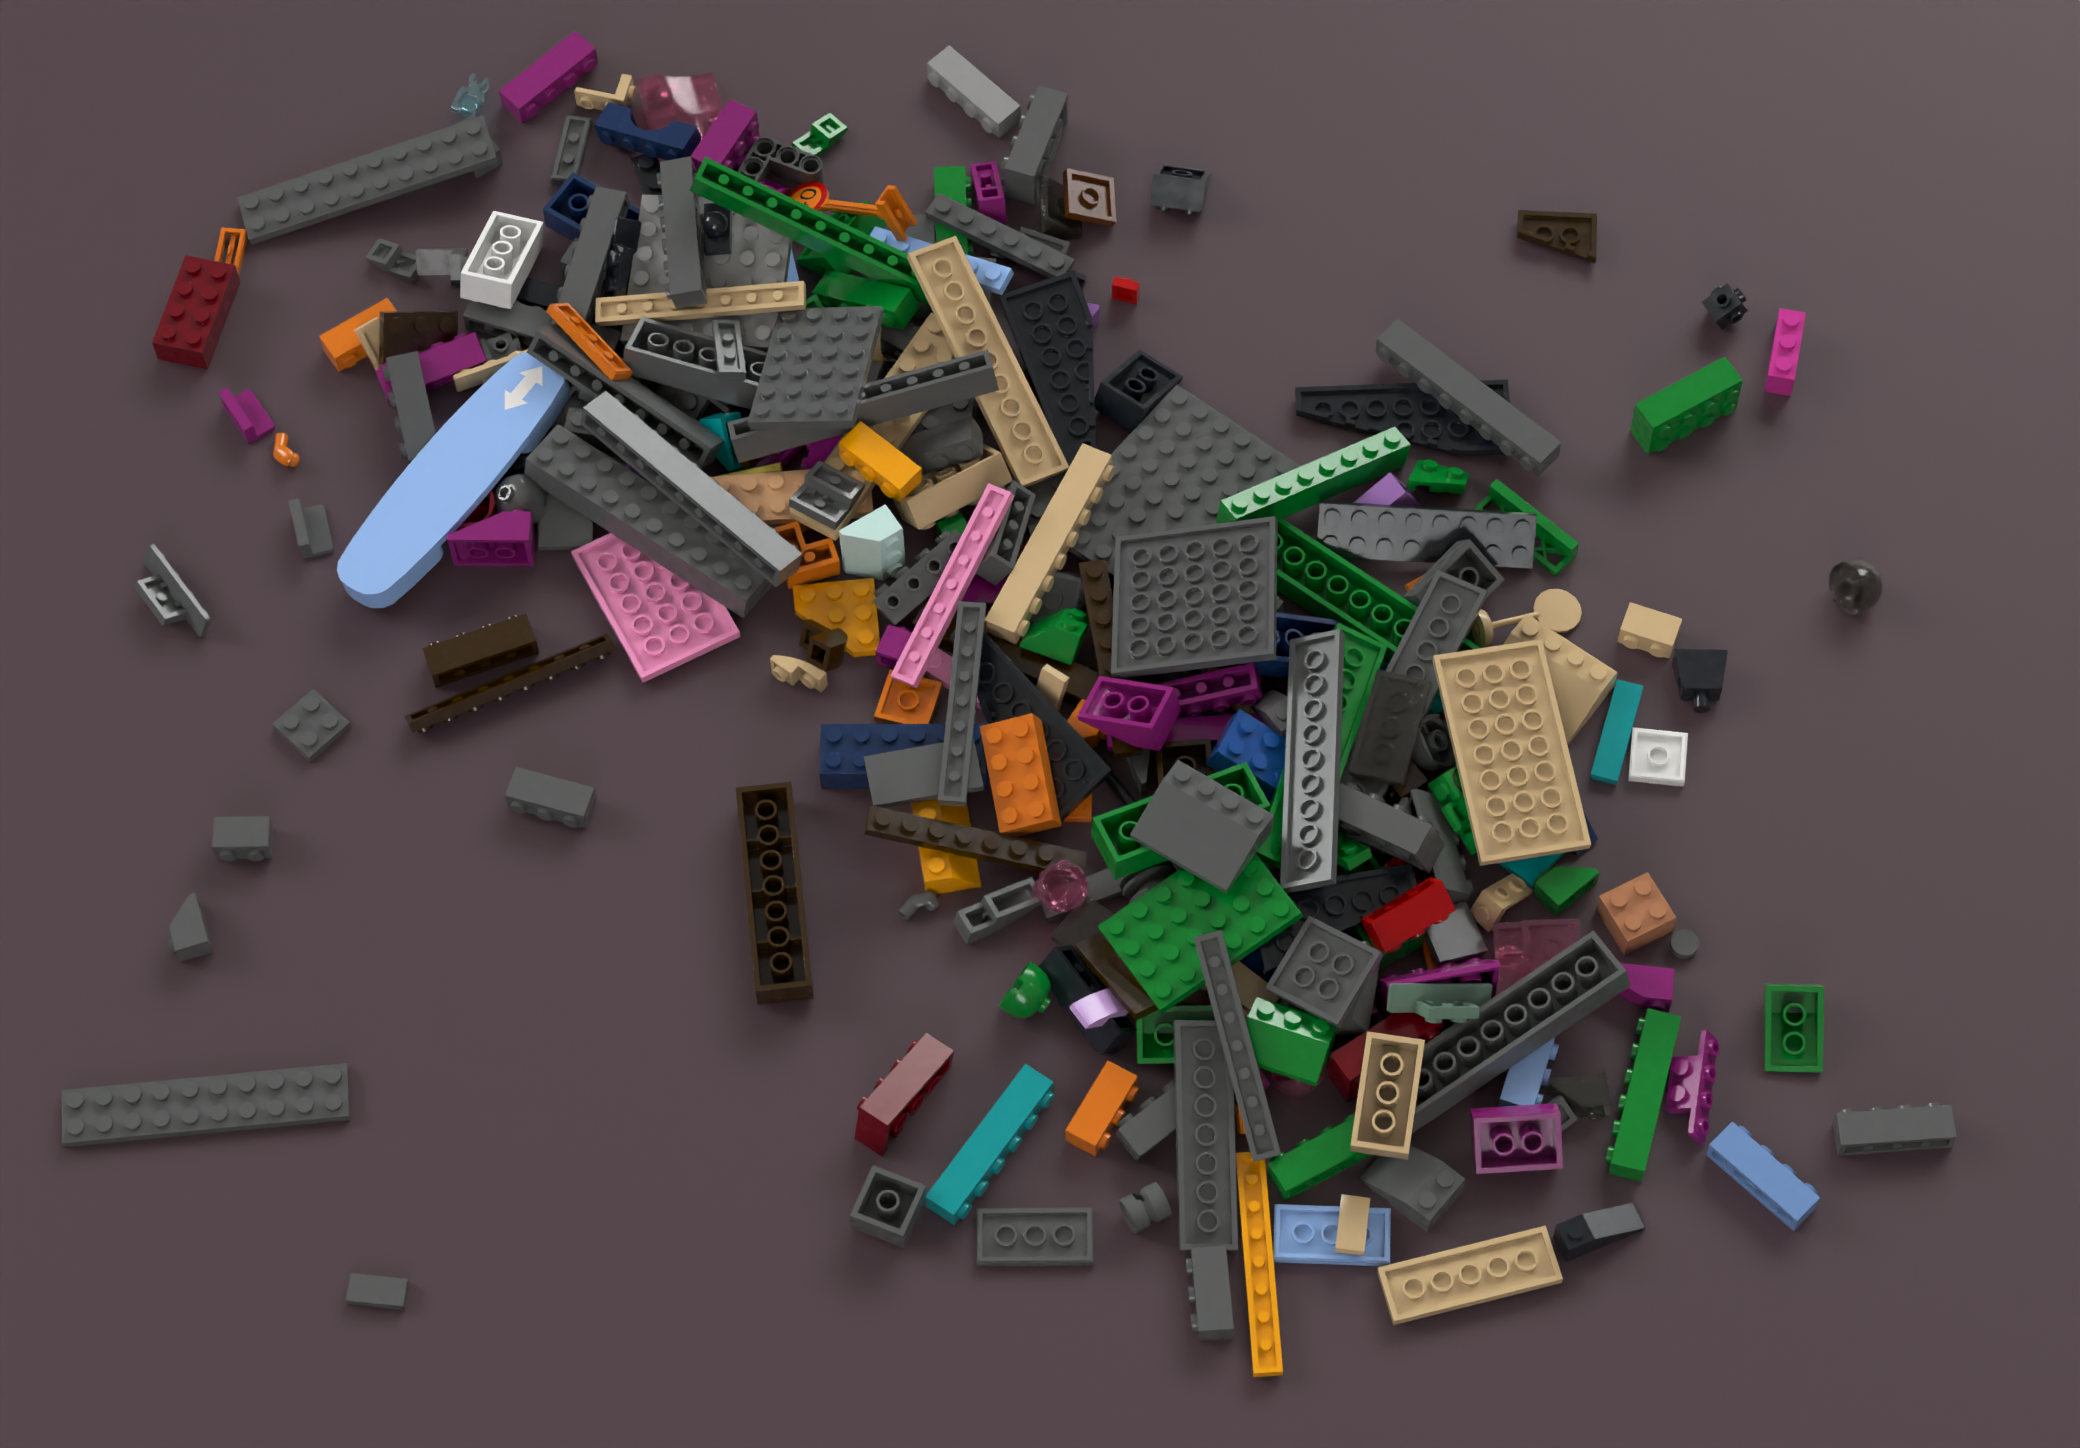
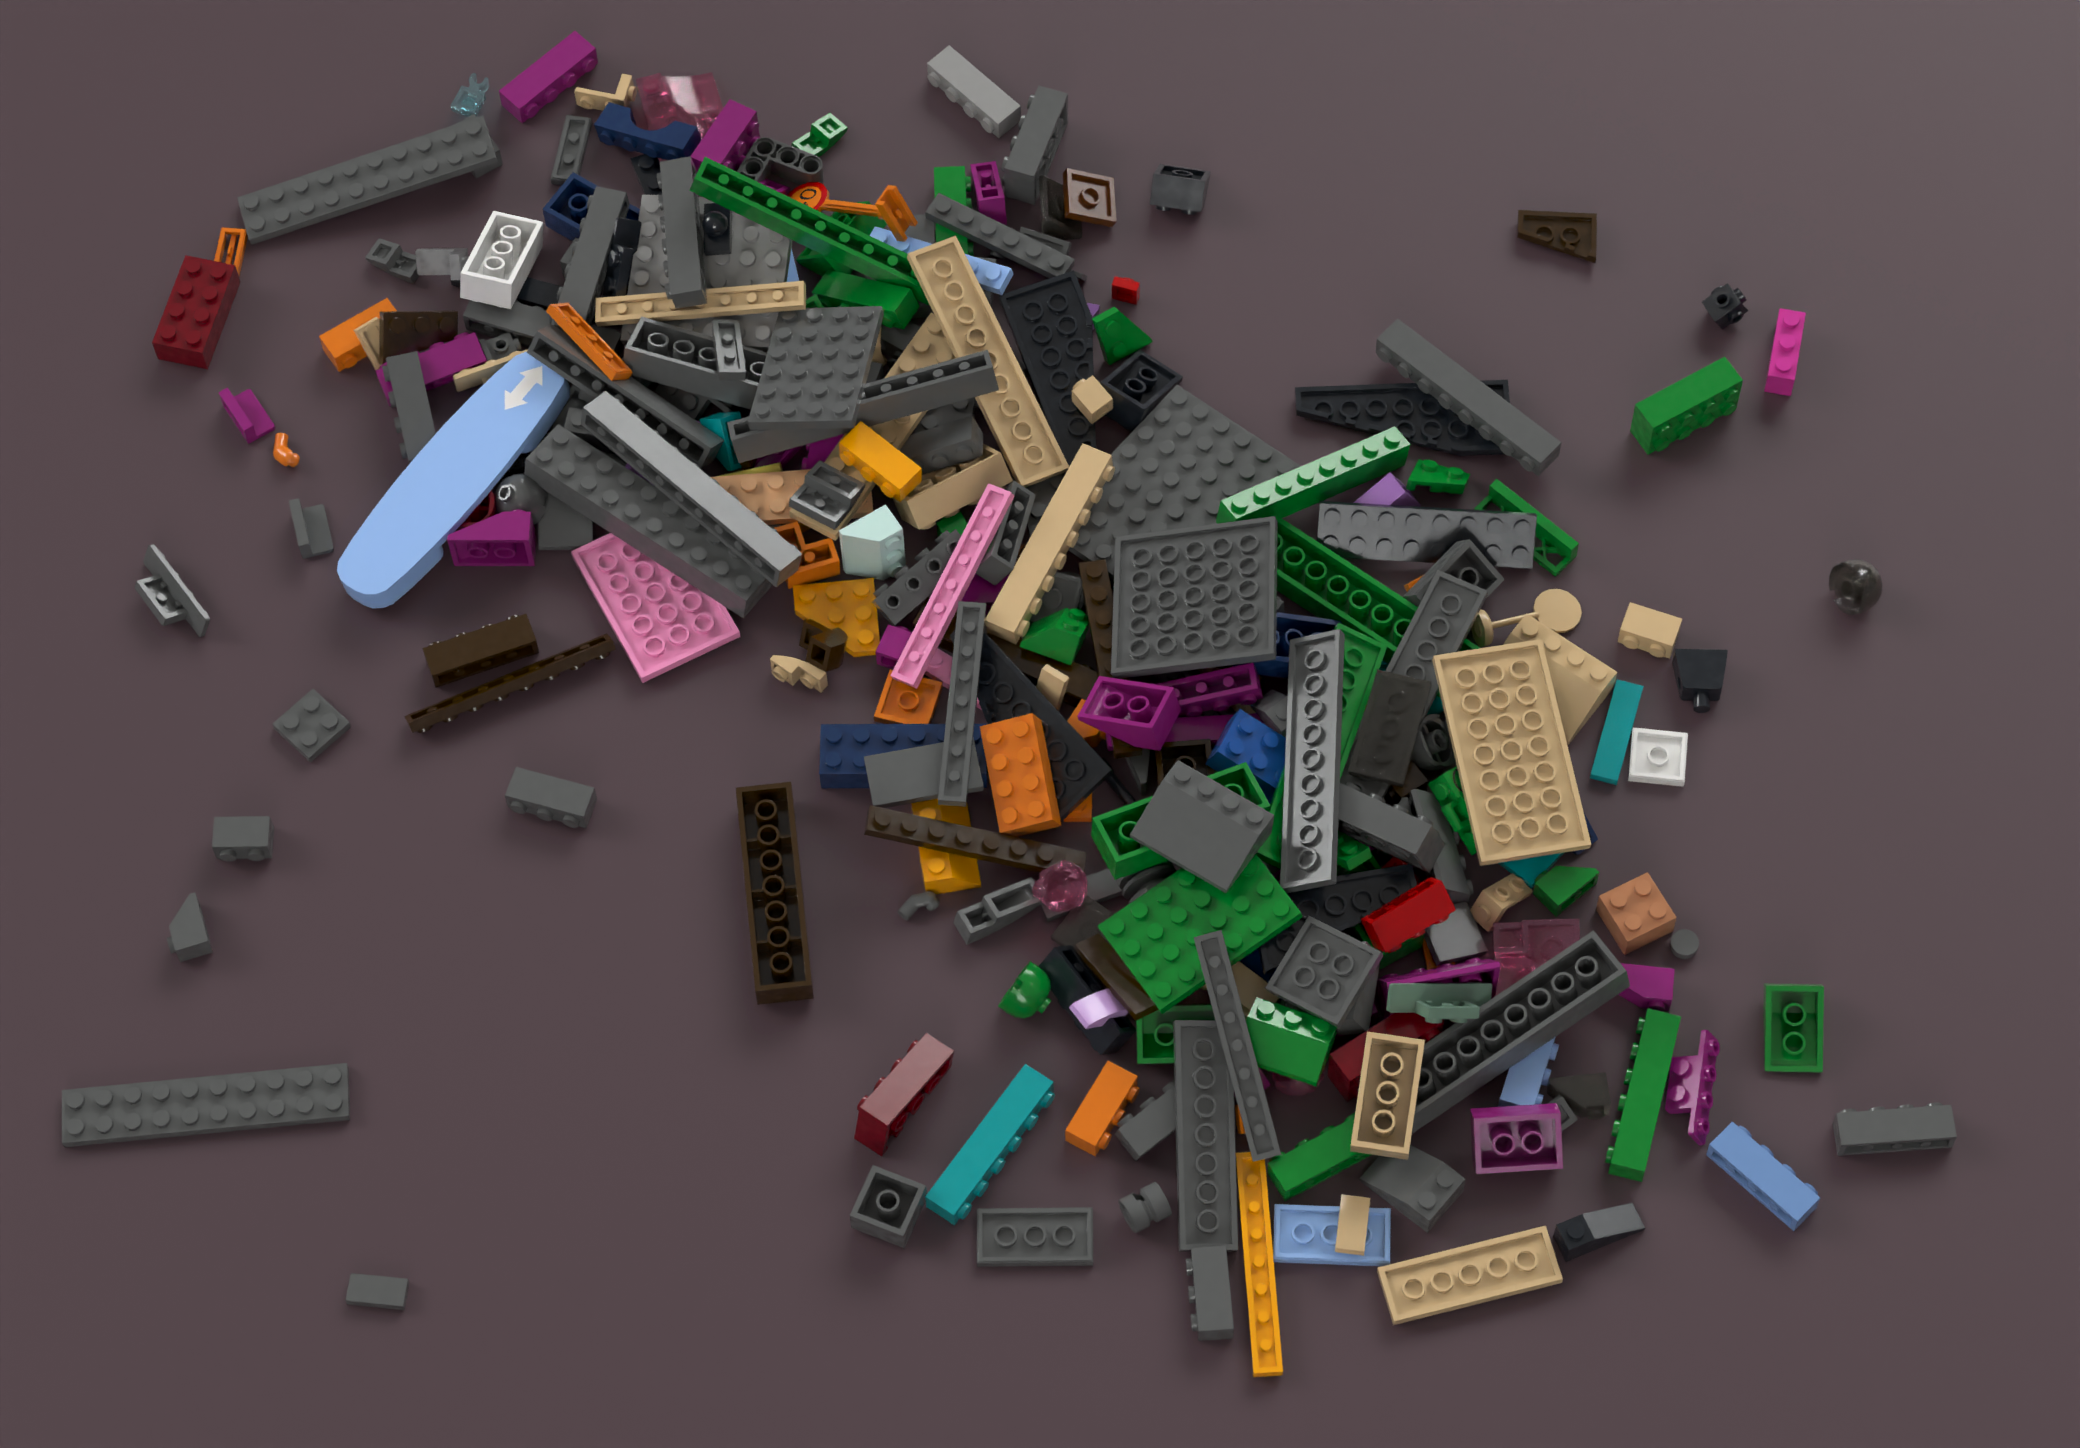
(1091, 399): none -> tan brick
(1118, 335): none -> green wing

